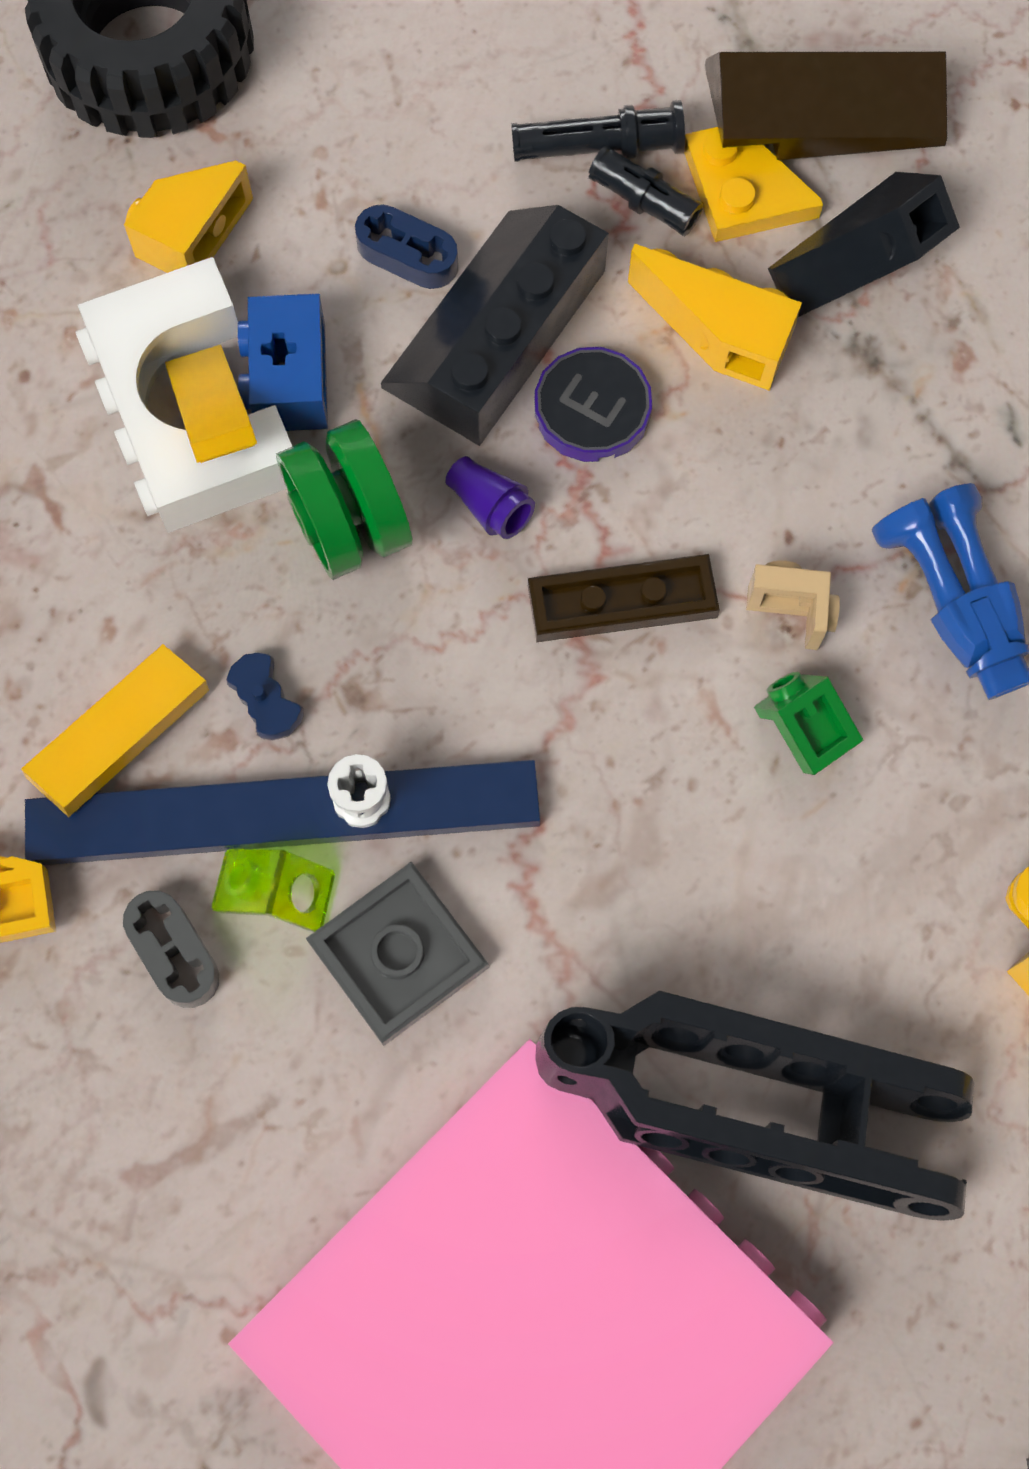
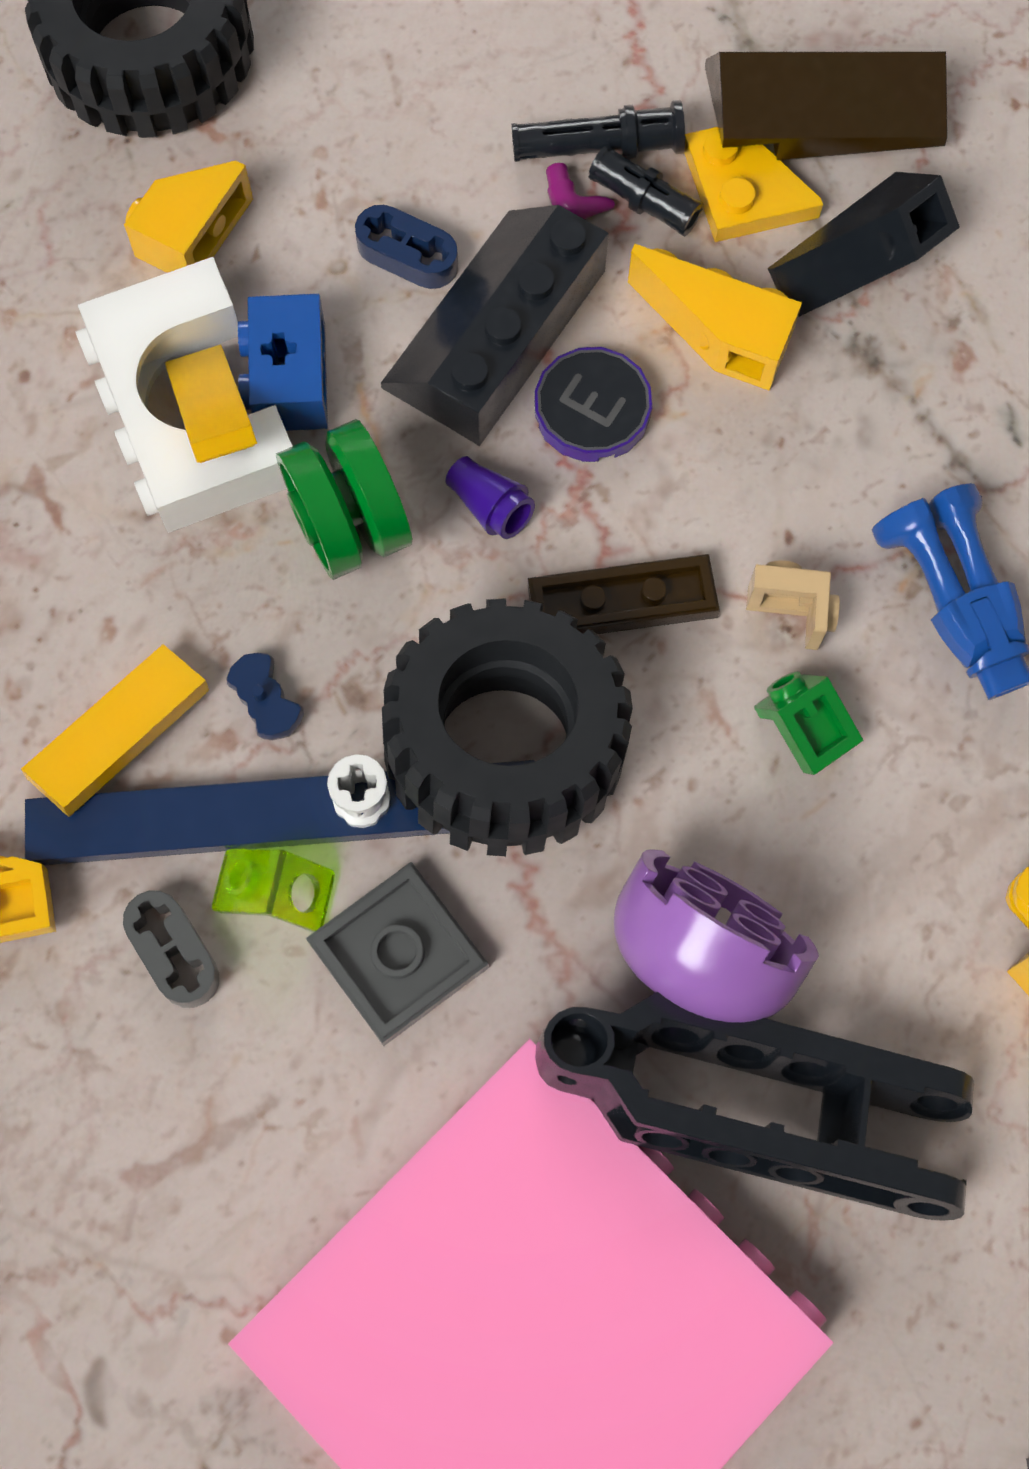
(516, 653): none -> black tyre
(563, 193): none -> magenta animal
(692, 959): none -> medium lavender cylinder

